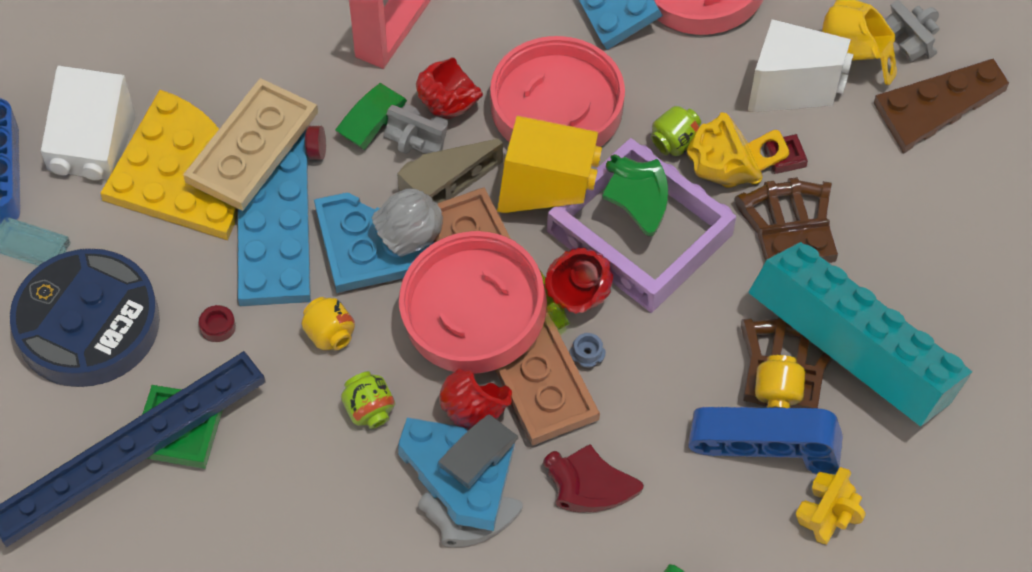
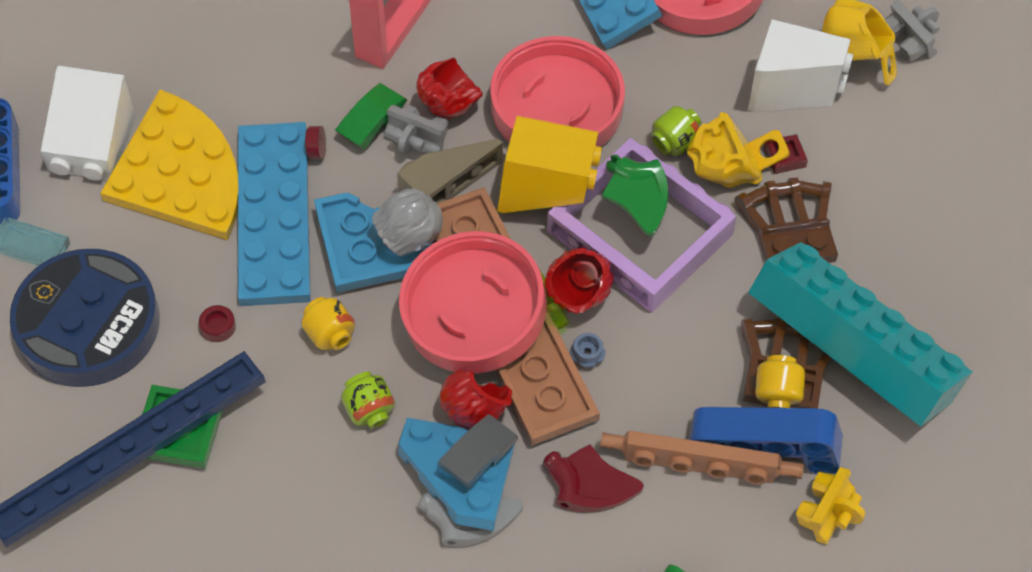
(250, 144): tan plate -> none
(703, 457): none -> nougat plate
(927, 105): reddish brown wing -> none

